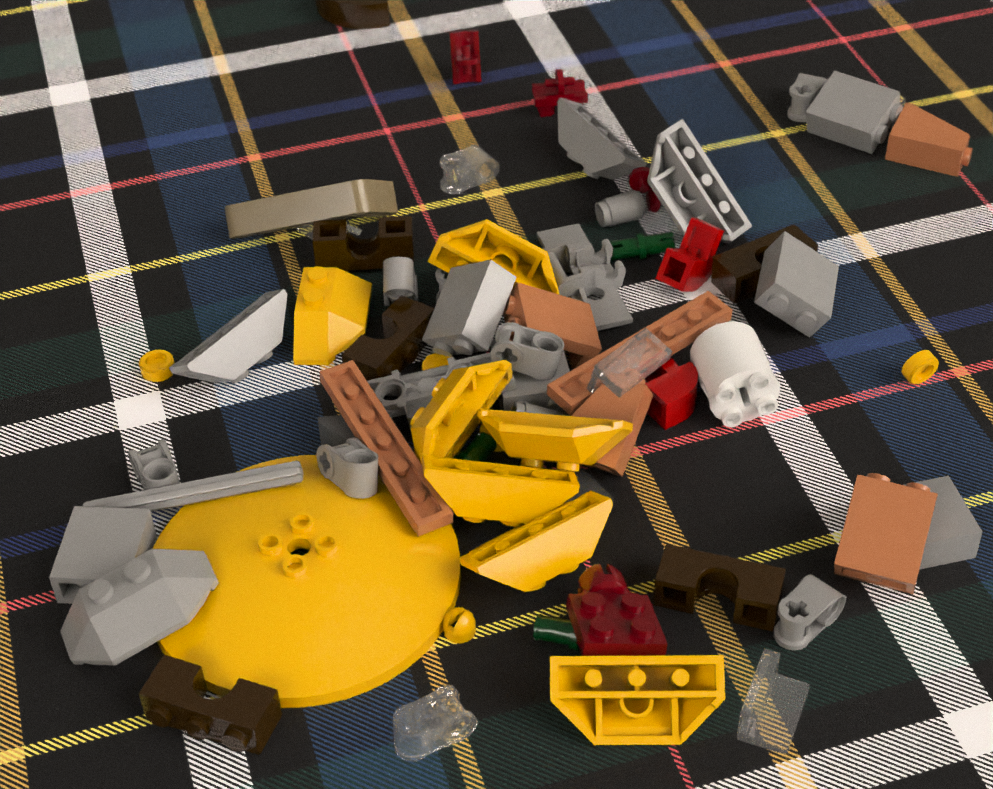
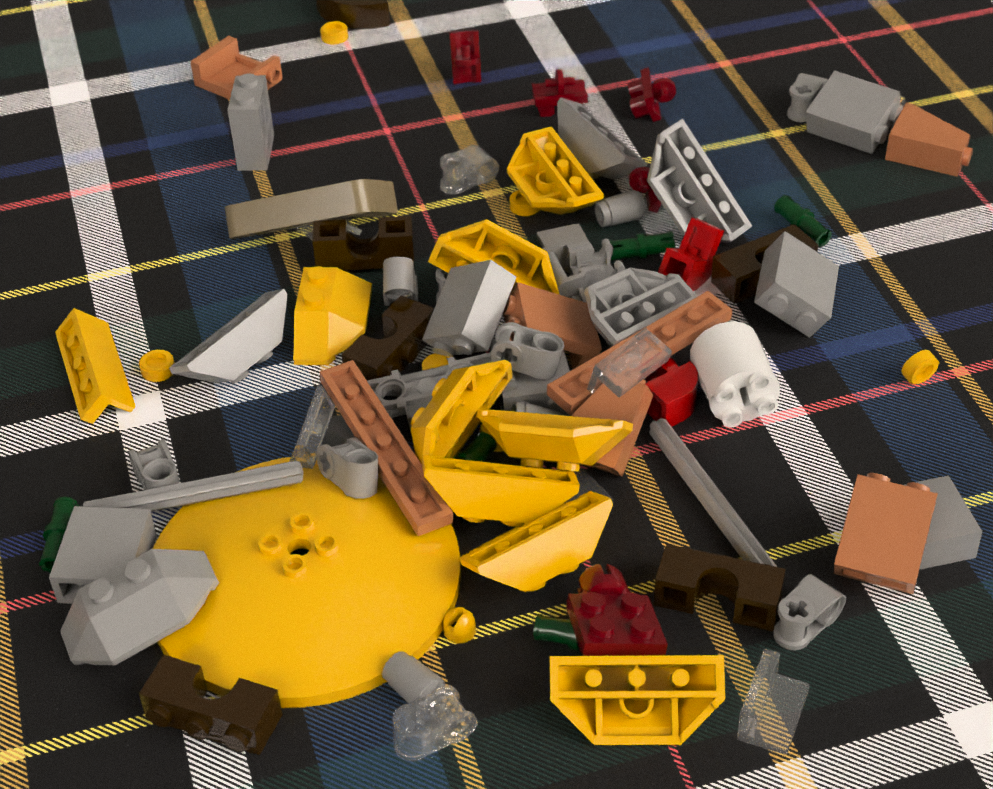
(55, 530): none -> dark green pin
(93, 365): none -> yellow panel
(220, 64): none -> nougat panel
(251, 122): none -> light grey brick
(313, 428): none -> clear slope
(334, 32): none -> yellow tile
(410, 677): none -> light grey piece
(520, 206): none -> yellow tile
(551, 174): none -> yellow wedge
(633, 301): none -> light grey wedge
(646, 96): none -> dark red hips
(708, 494): none -> light grey axle
(803, 219): none -> dark green pin

